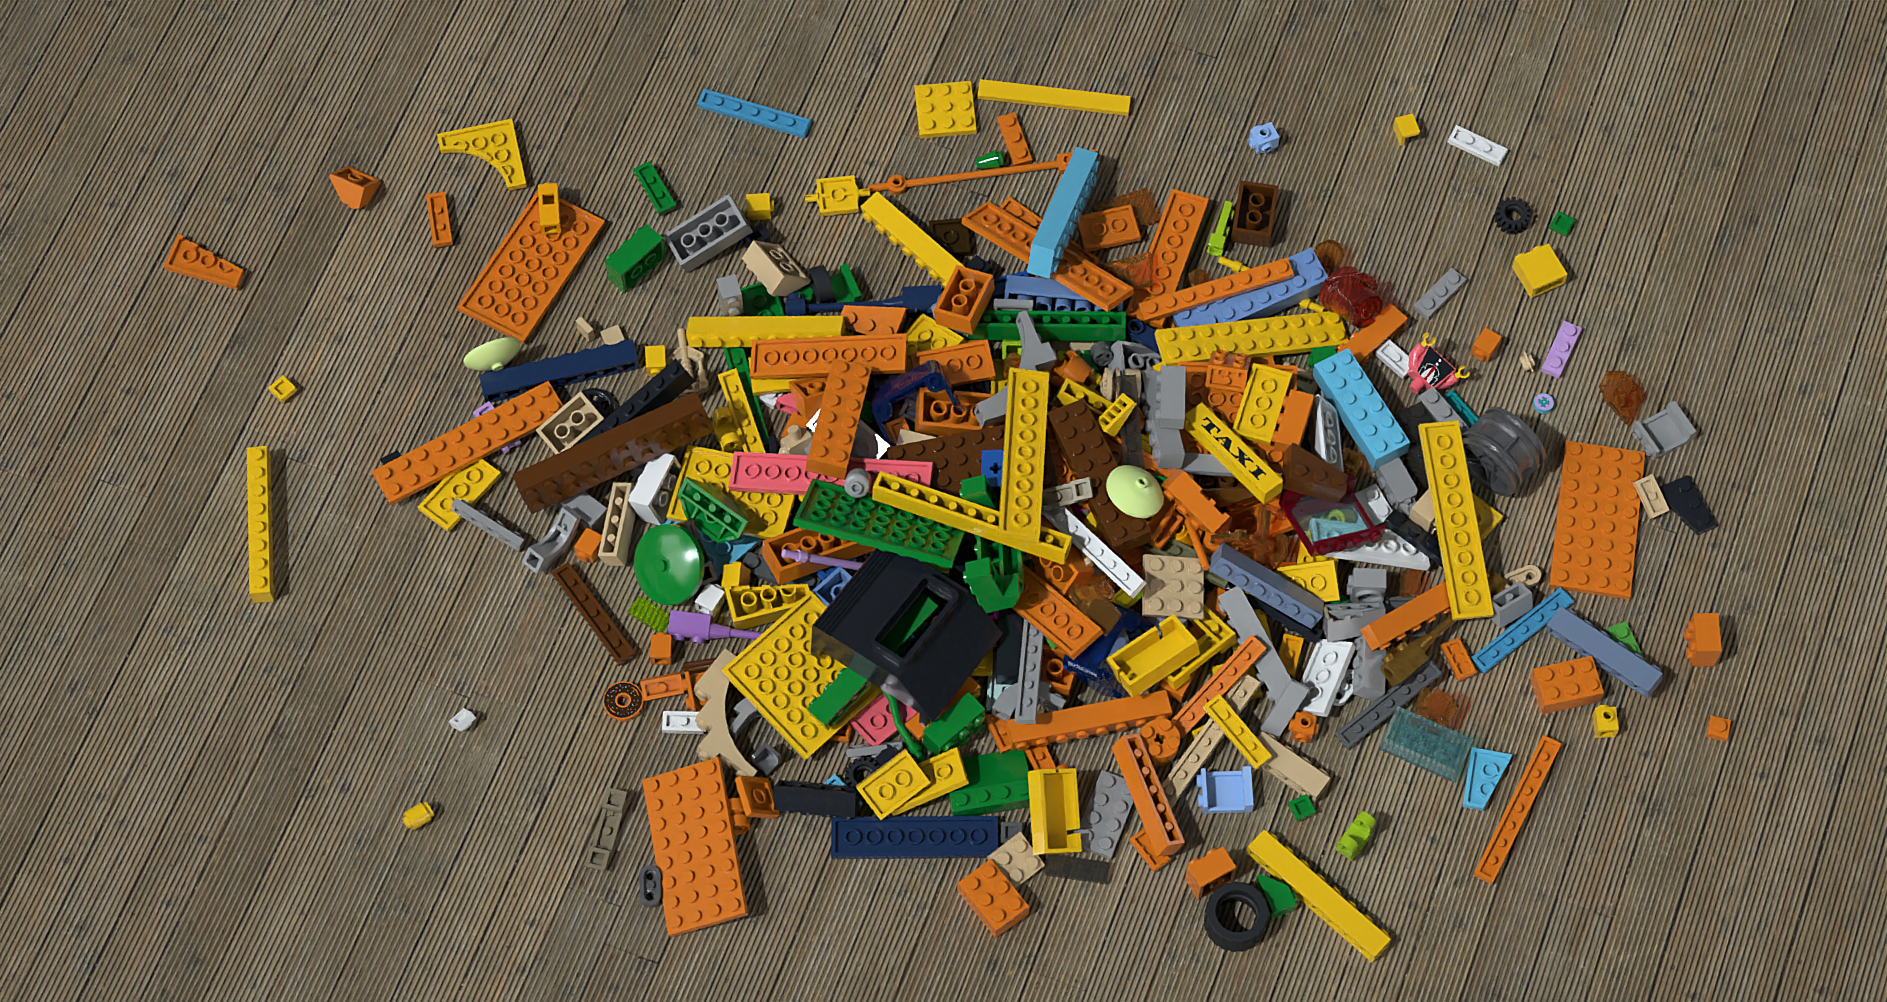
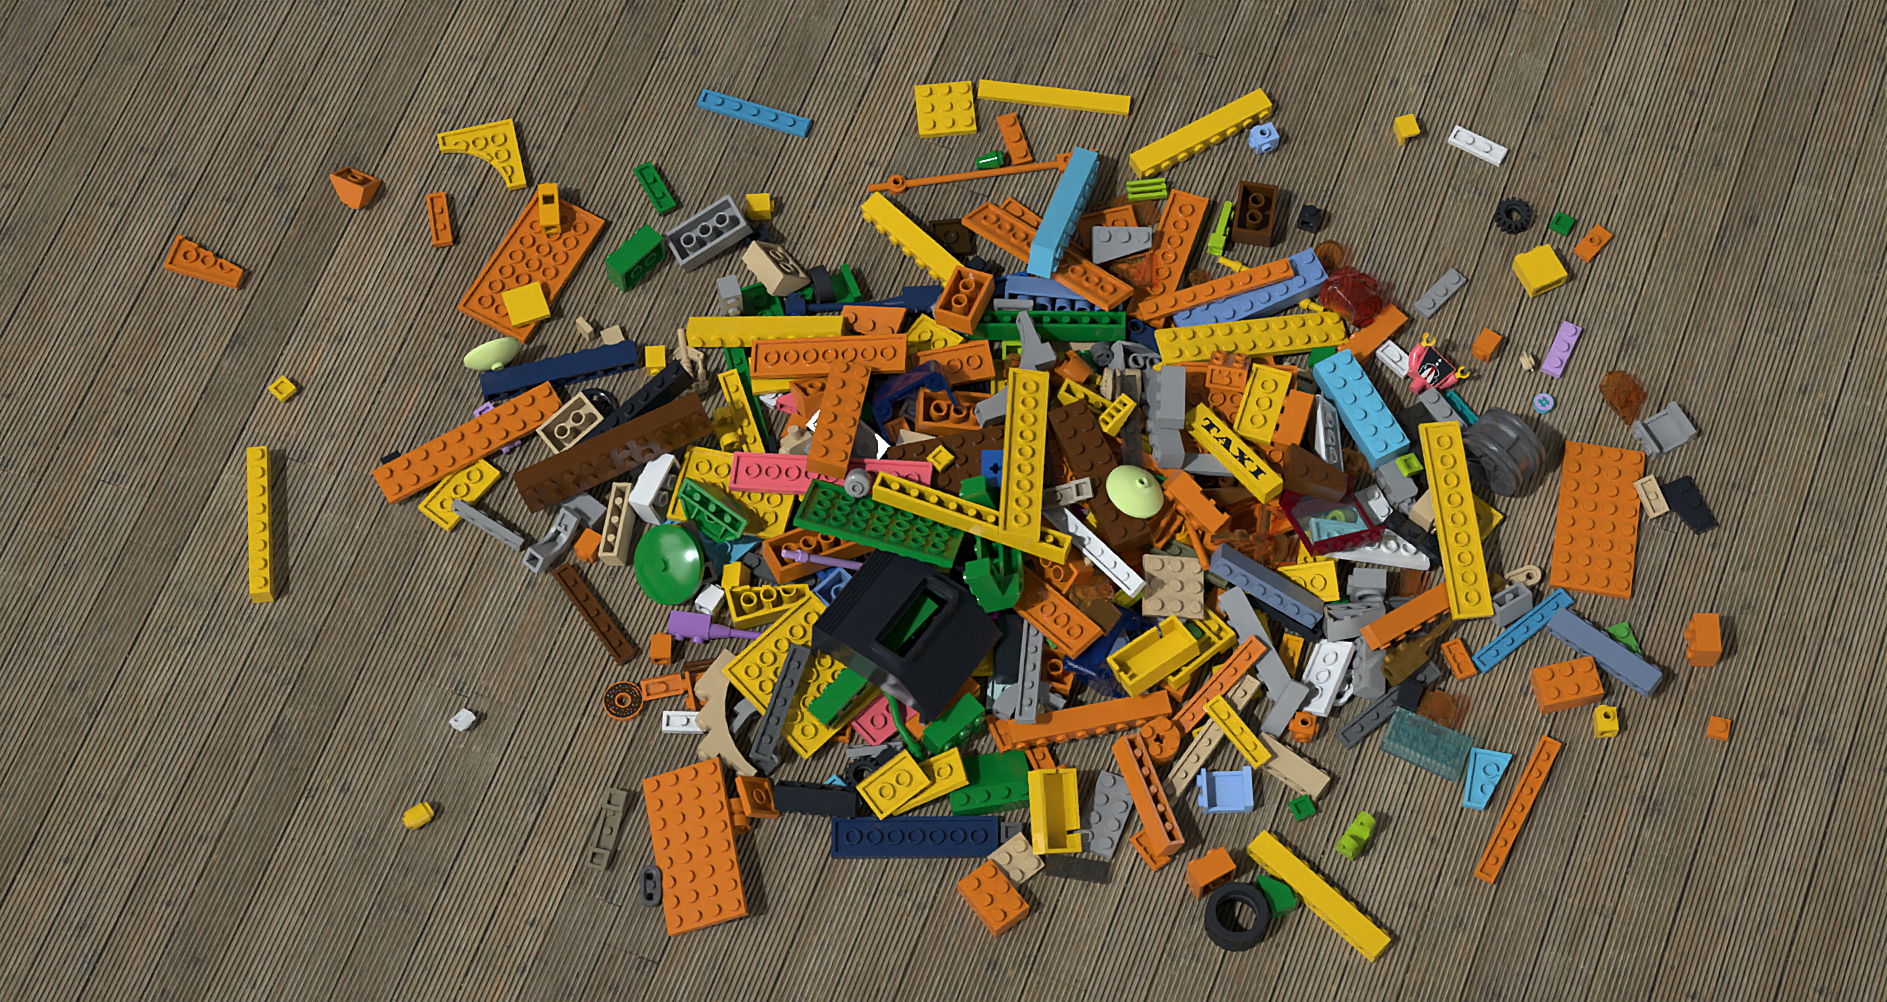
(526, 304): none -> yellow tile
(649, 615): clear neon green tile -> none
(779, 703): none -> dark grey plate
(837, 195): yellow plate -> none
(941, 458): none -> yellow tile
(1117, 242): none -> light grey wedge
(1146, 186): none -> lime tile
(1196, 633): none -> bright green tile
(1200, 134): none -> yellow brick
(1309, 214): none -> black brick
(1408, 695): none -> black brick
(1409, 465): none -> lime plate
(1592, 243): none -> orange plate

